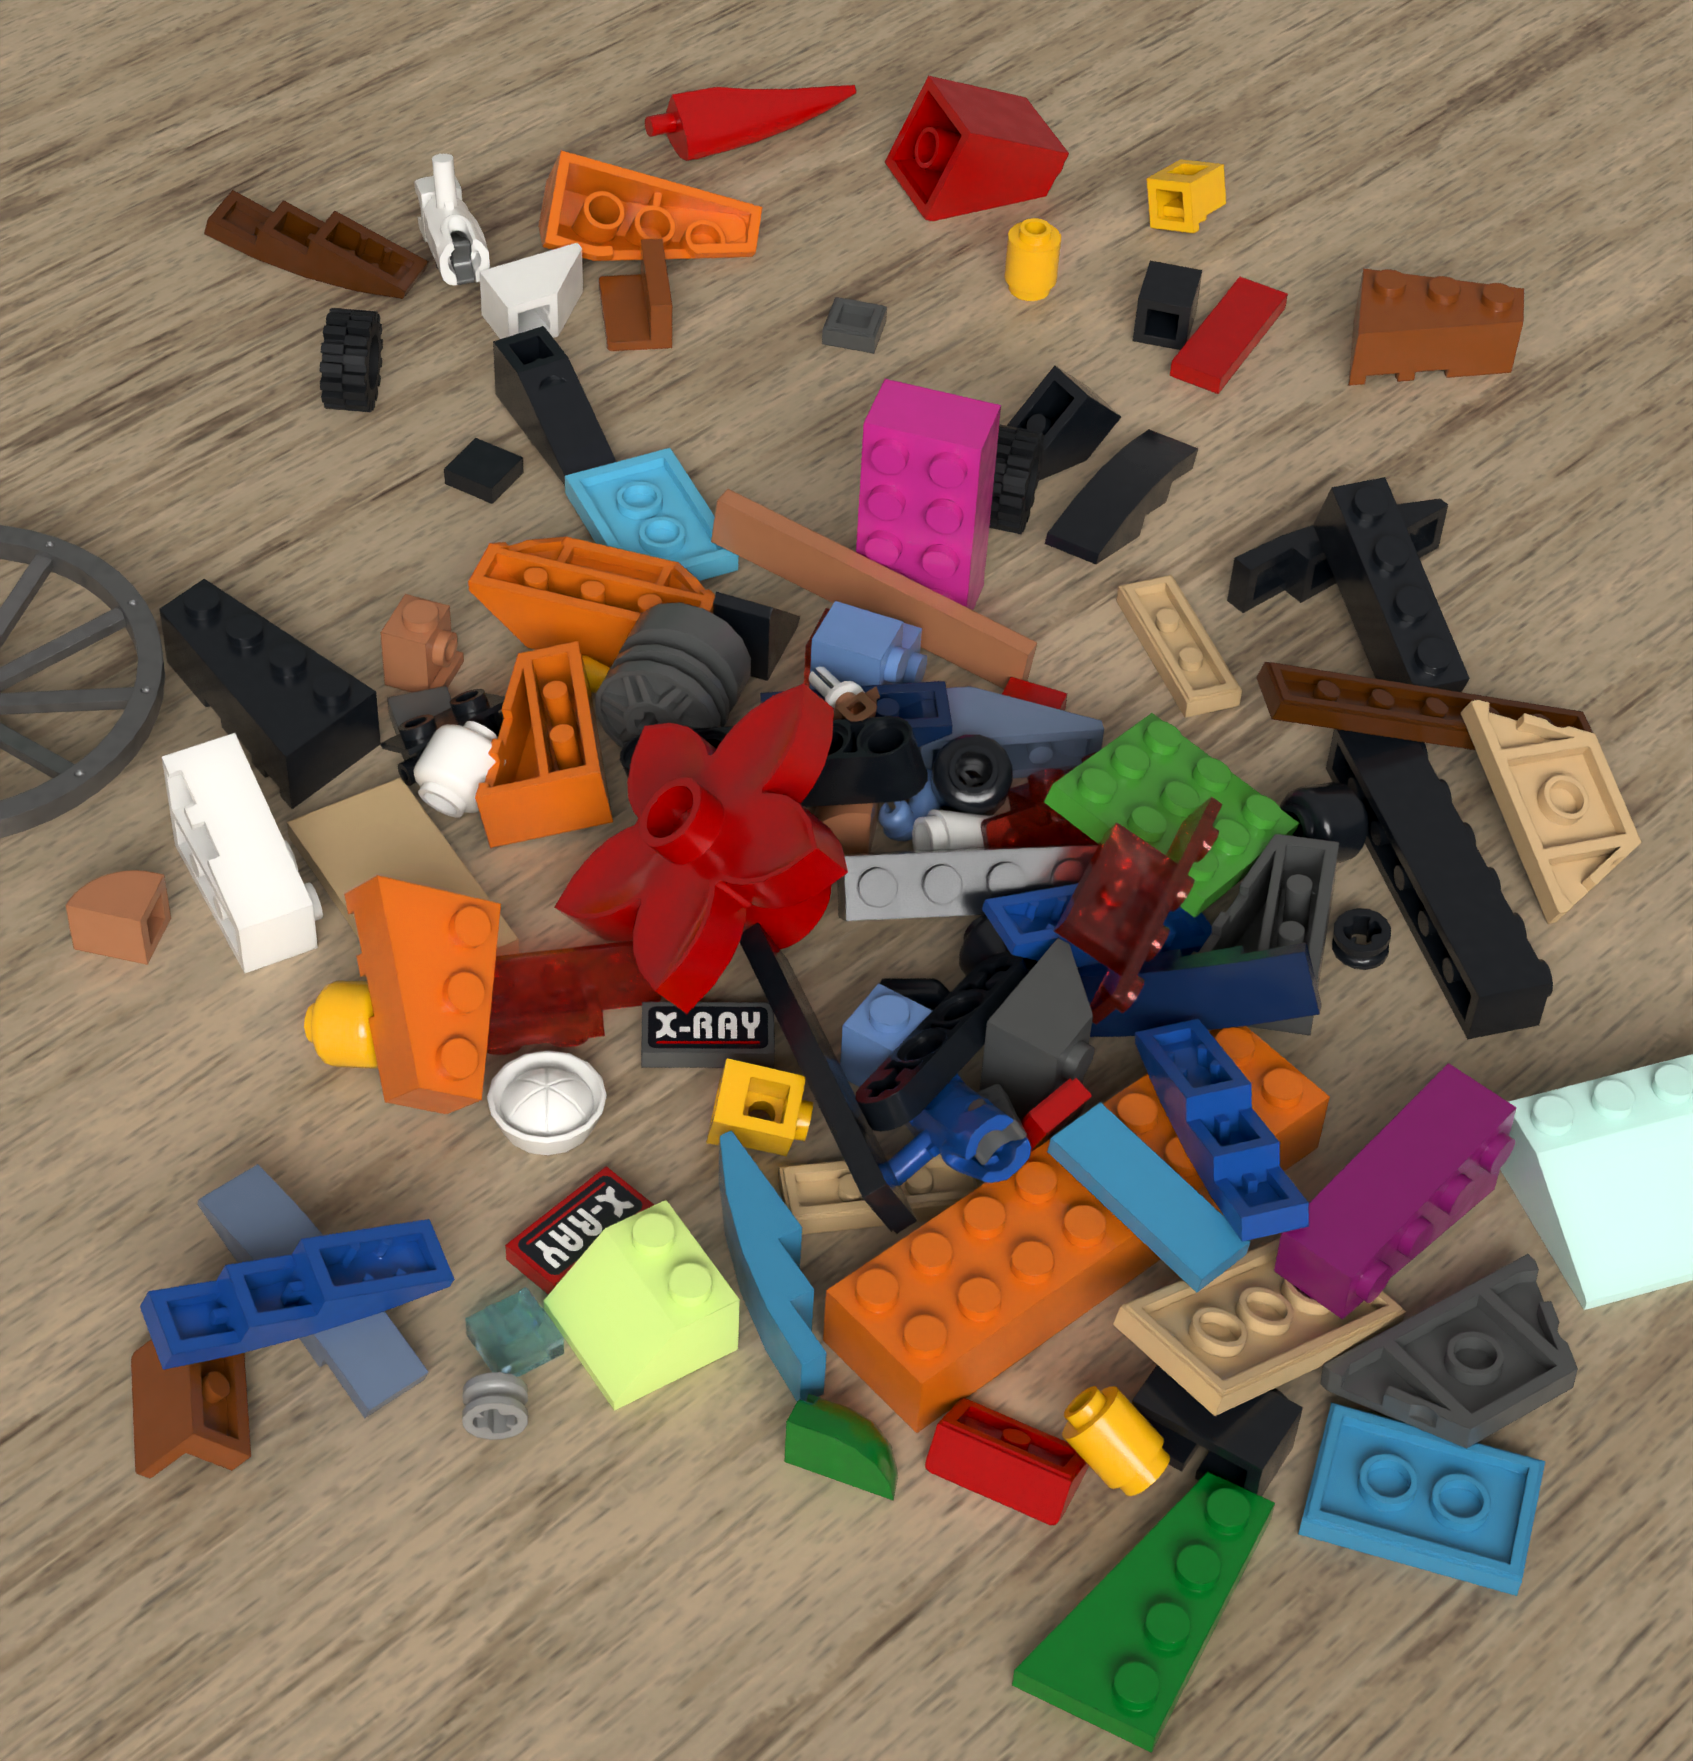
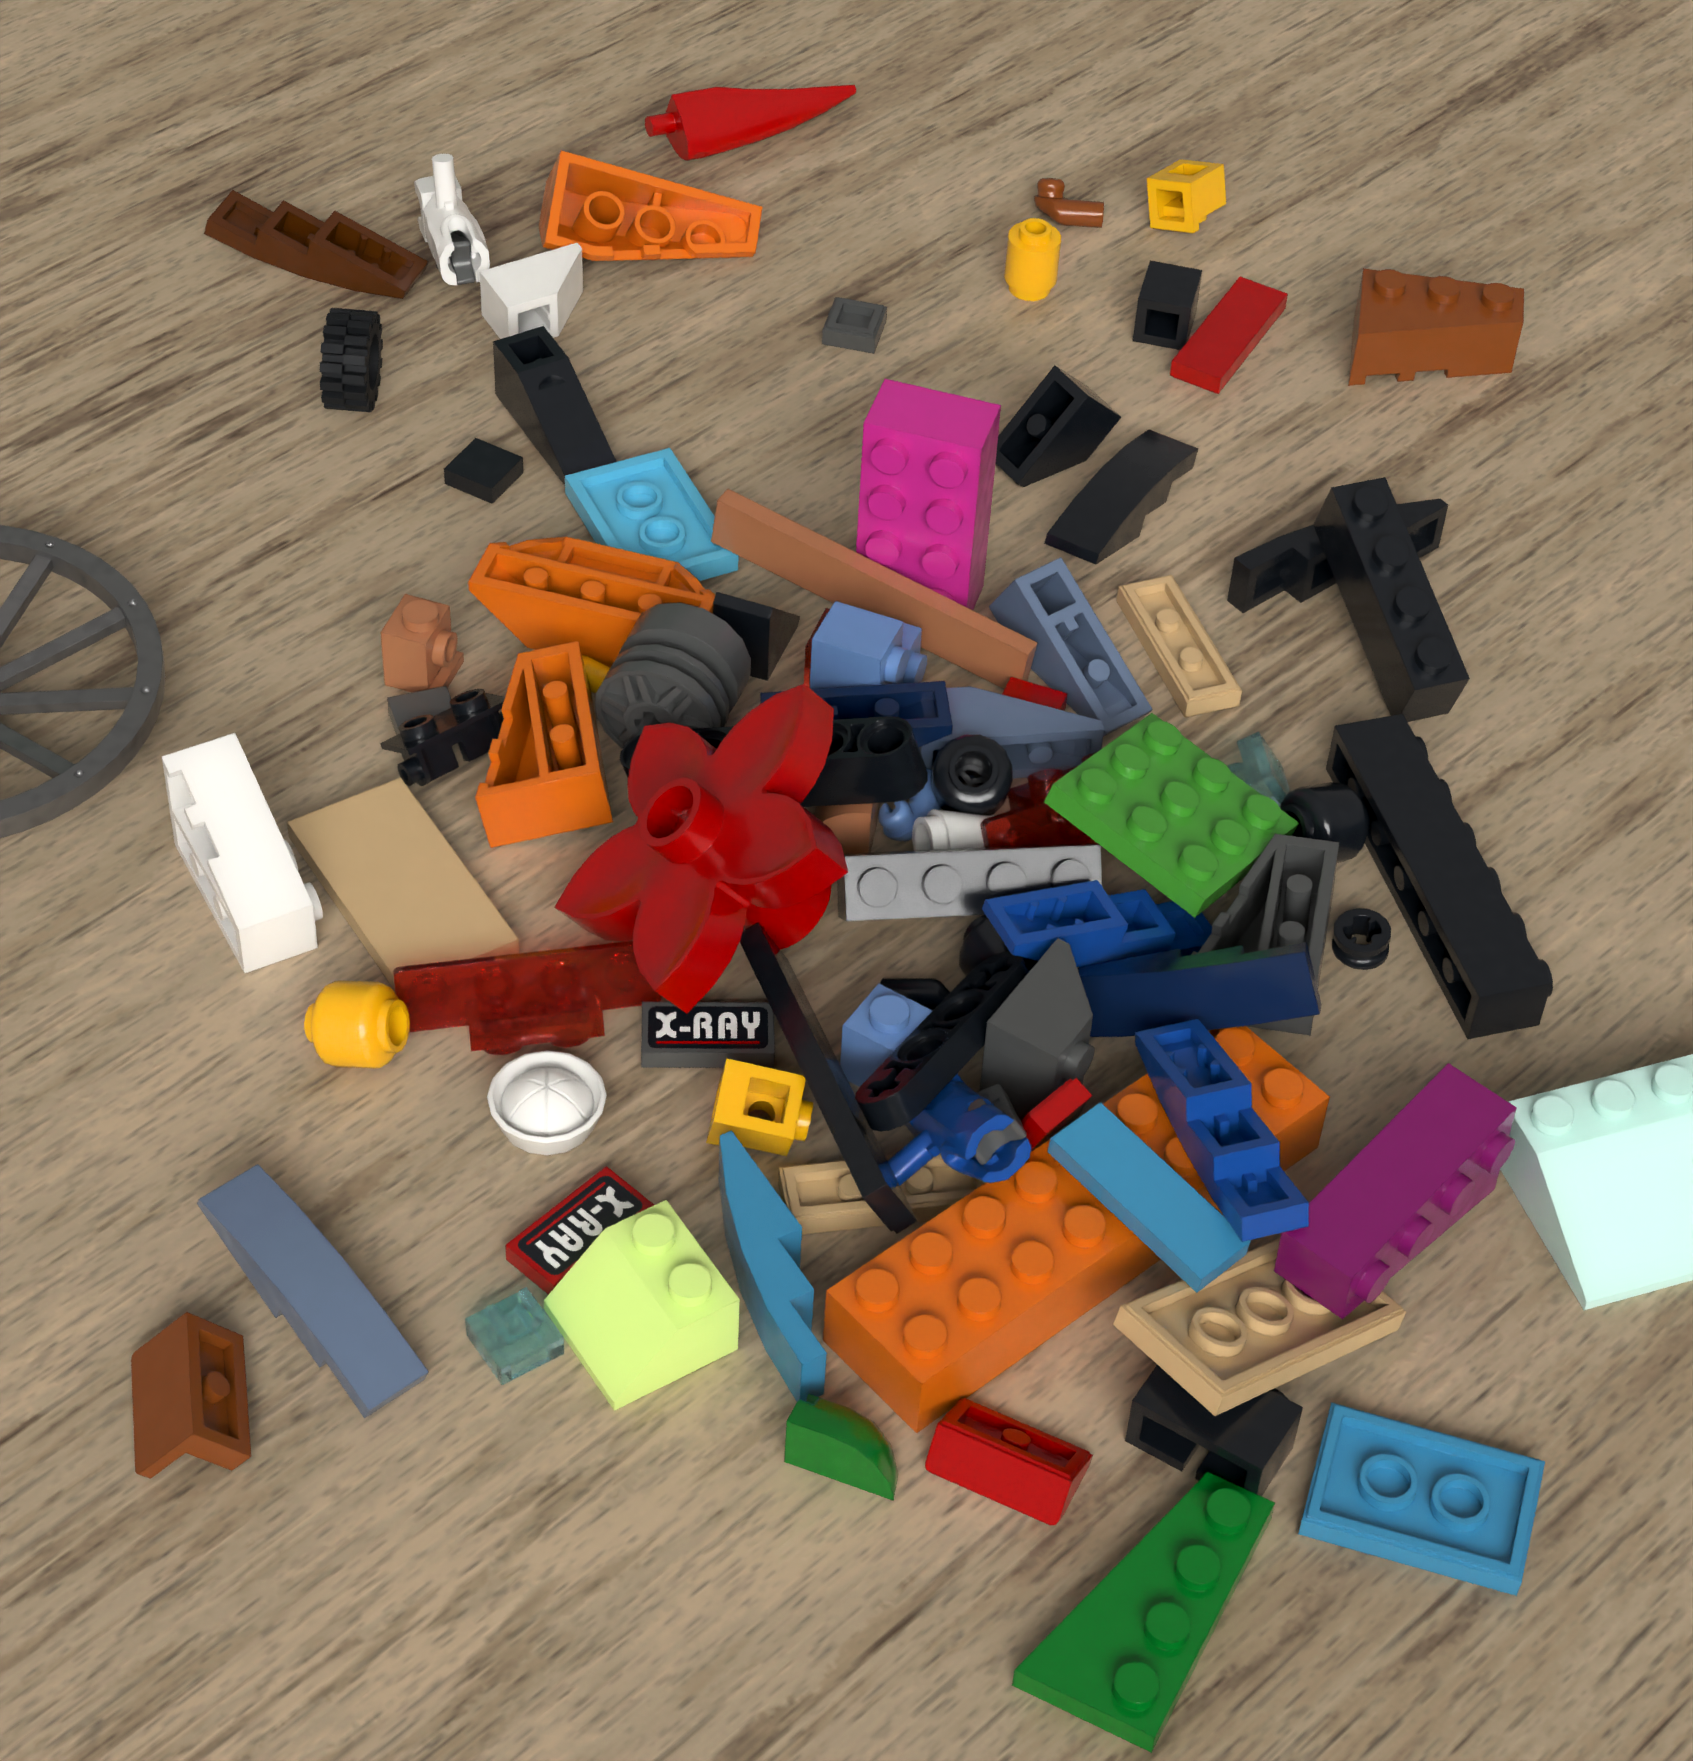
(120, 915): nougat brick -> none
(275, 693): black wedge -> none
(298, 1294): blue slope -> none
(429, 989): orange wedge -> none
(454, 767): white head -> none
(495, 1406): light grey bush -> none
(639, 305): dark orange panel -> none
(845, 697): piece -> none
(973, 150): red slope -> none
(1015, 477): black tyre -> none
(1067, 211): none -> dark orange arm
(1071, 645): none -> sand blue slope
(1115, 1439): yellow brick -> none
(1125, 900): clear red bracket -> none
(1261, 768): none -> clear light blue tile
(1387, 706): reddish brown tile -> none
(1463, 1361): dark grey wing -> none
(1554, 802): tan wing -> none

